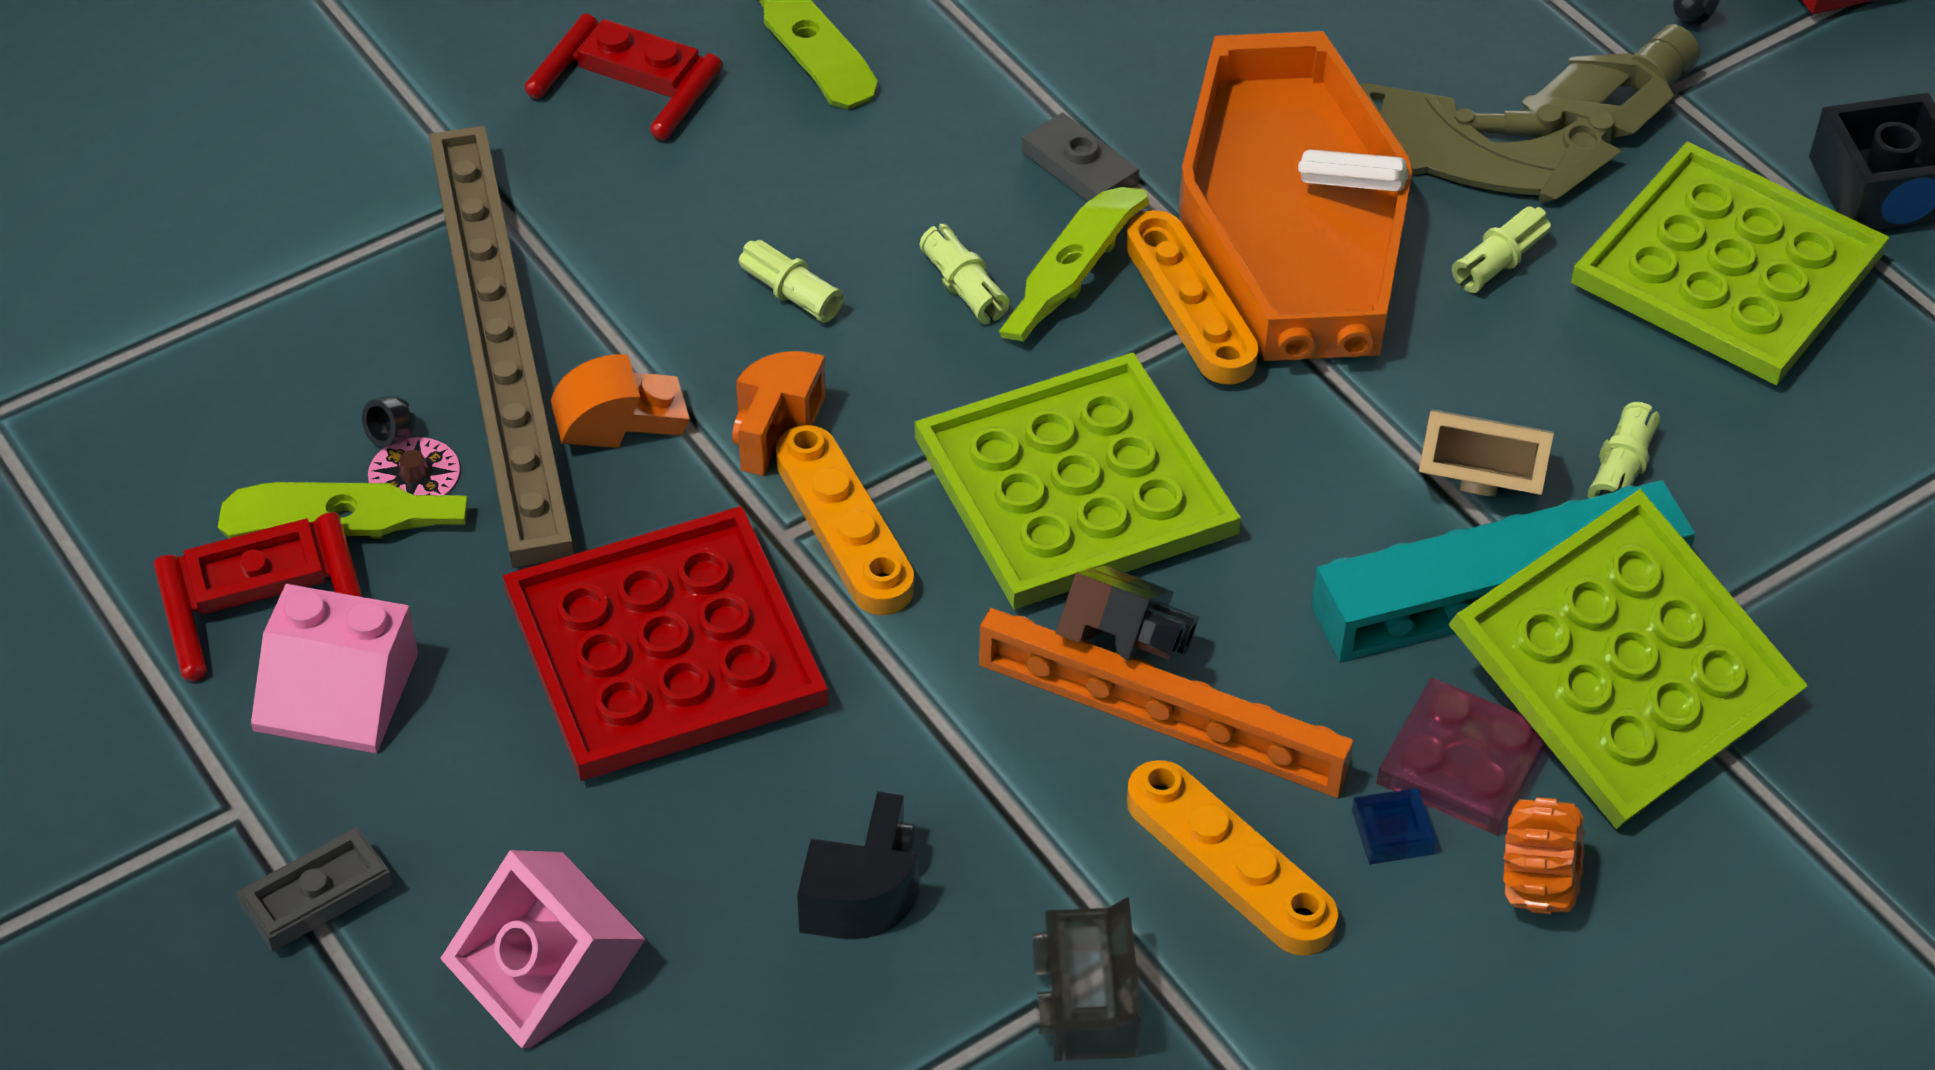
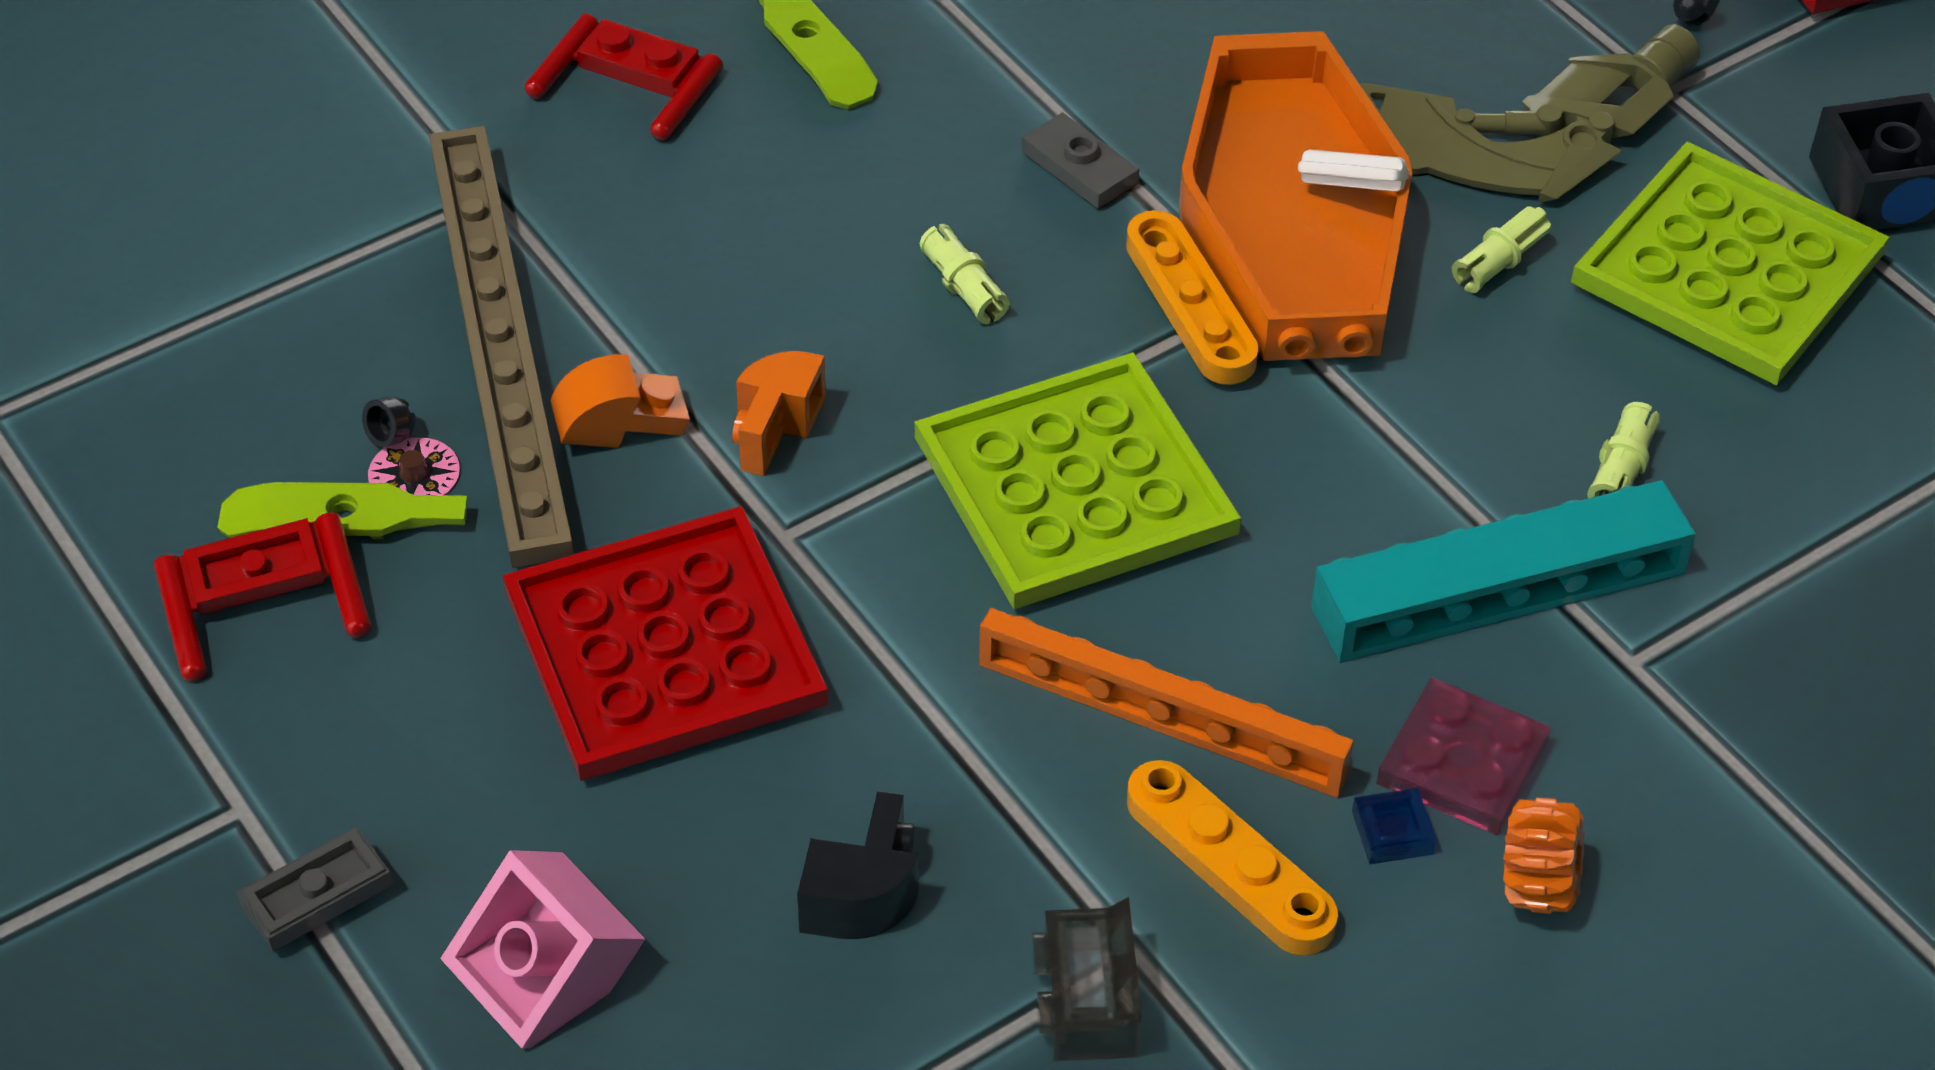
(332, 668): bright pink slope -> none
(791, 280): yellowish green axle -> none
(845, 520): light orange plate -> none
(1073, 257): lime piece -> none
(1127, 607): black hips -> none
(1485, 453): tan brick -> none
(1627, 657): lime plate -> none

